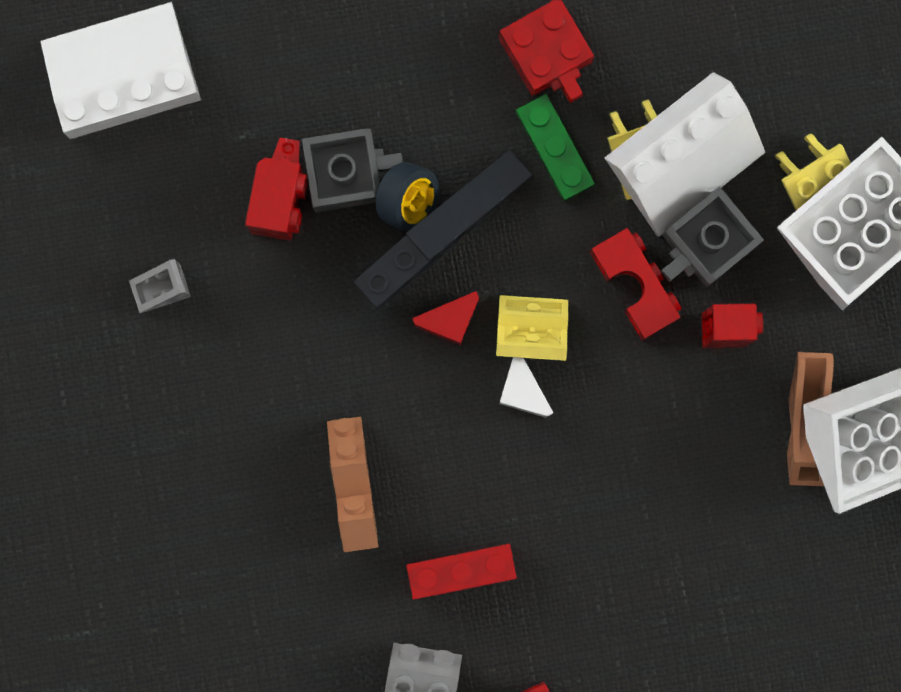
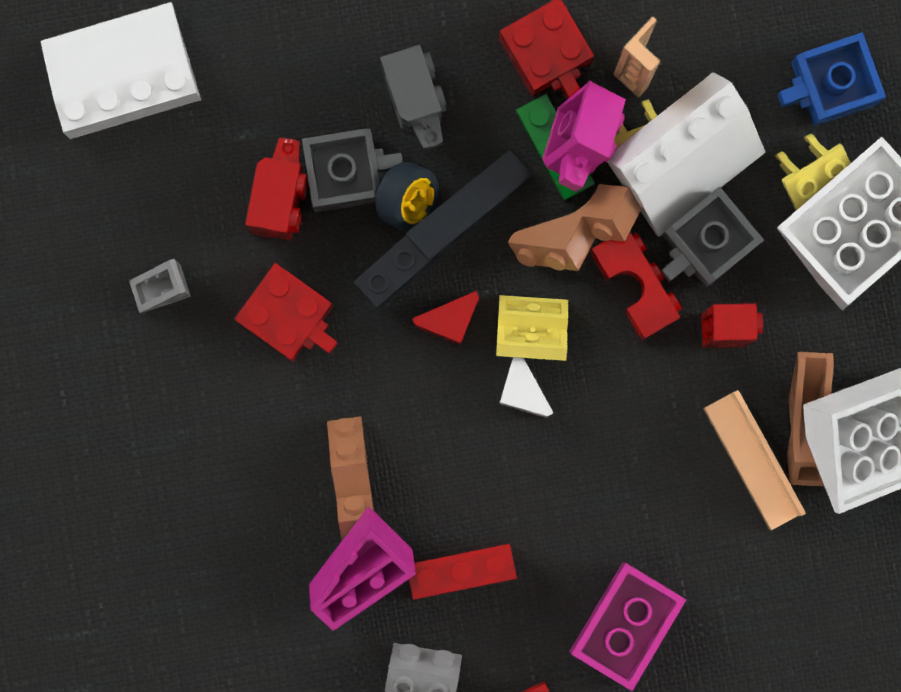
(287, 314): none -> red hinge
(360, 571): none -> dark pink wedge
(413, 94): none -> dark grey hinge
(567, 240): none -> nougat arch
(583, 134): none -> dark pink hinge
(627, 626): none -> dark pink brick
(636, 62): none -> light nougat panel
(754, 460): none -> light nougat panel
(834, 80): none -> blue hinge

